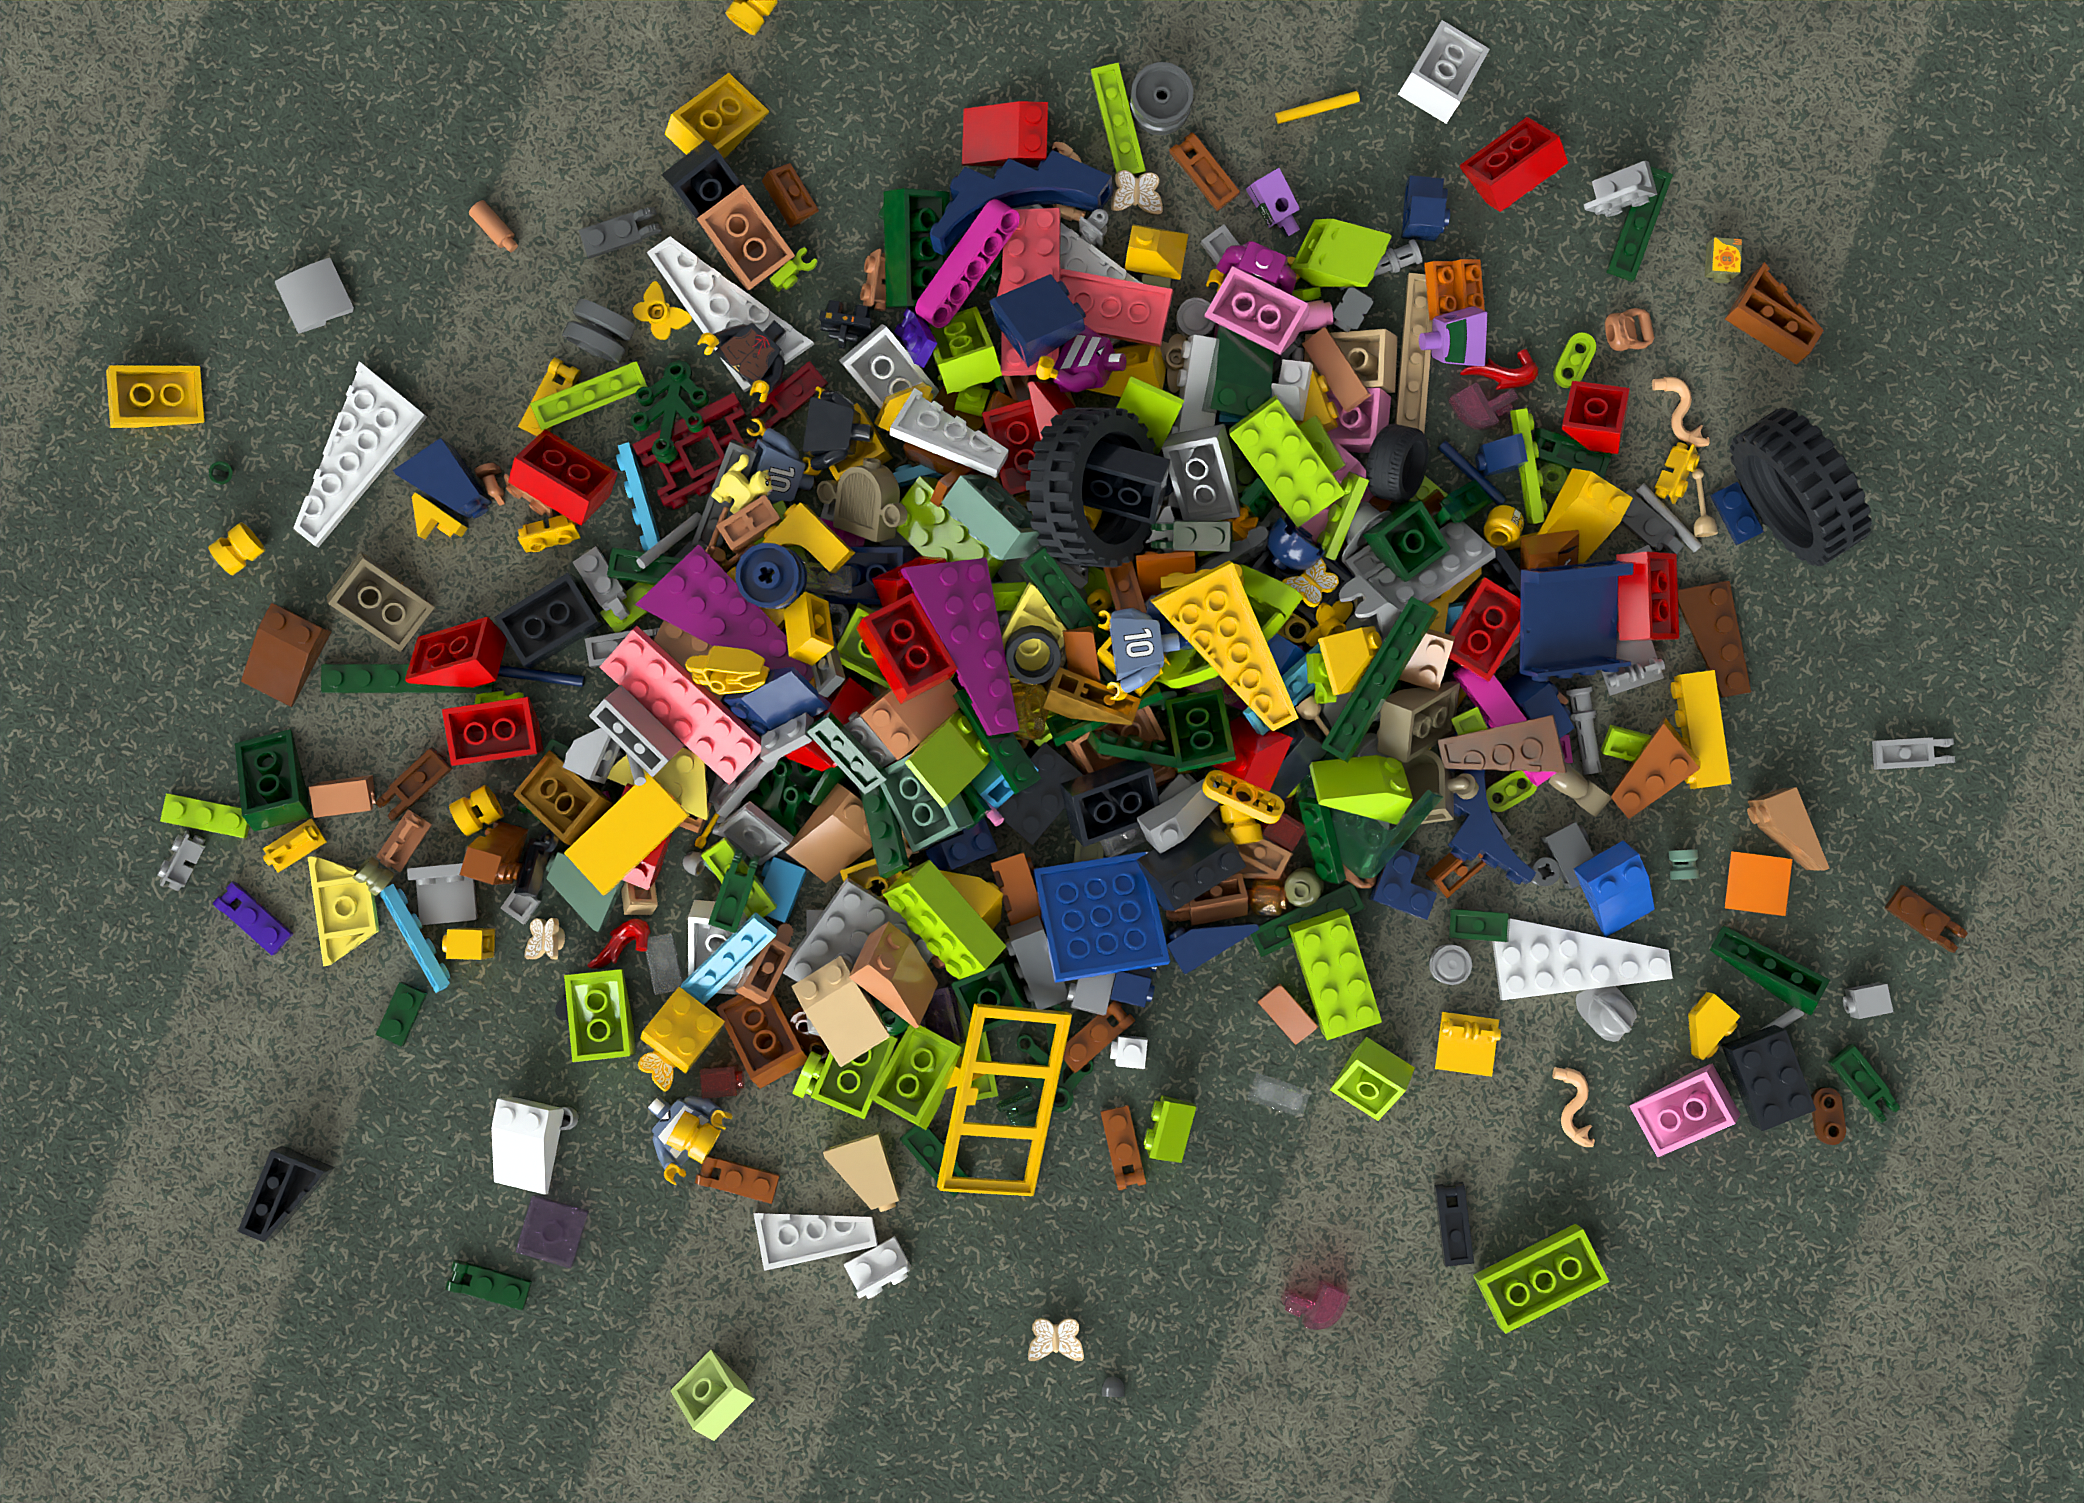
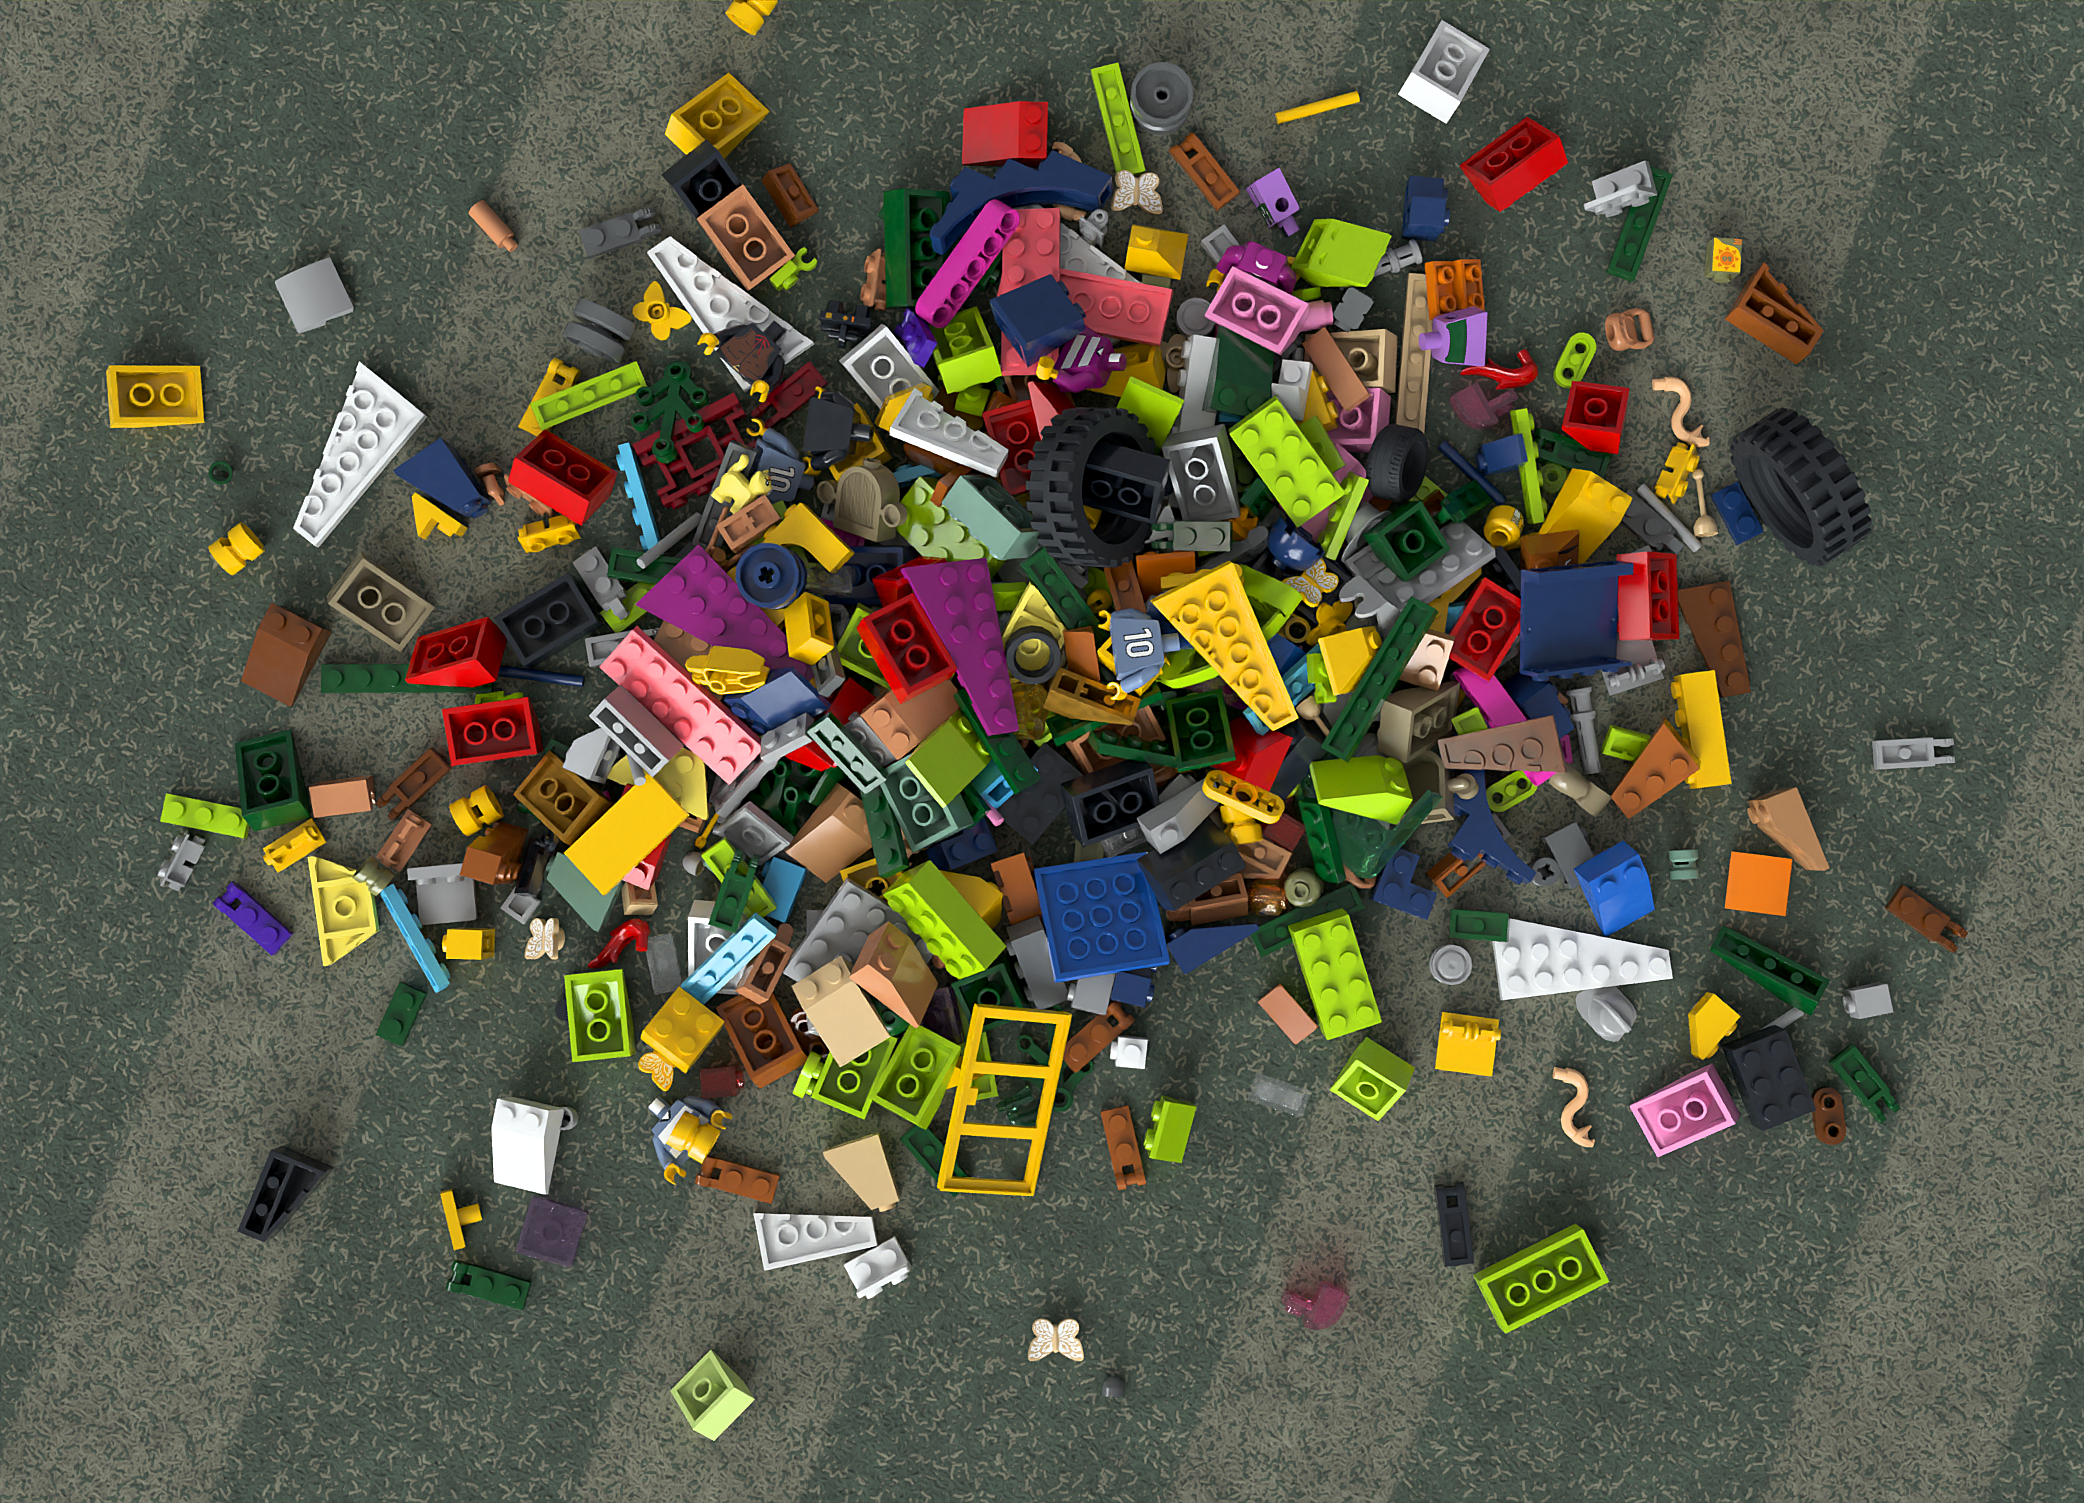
(458, 1217): none -> yellow tile

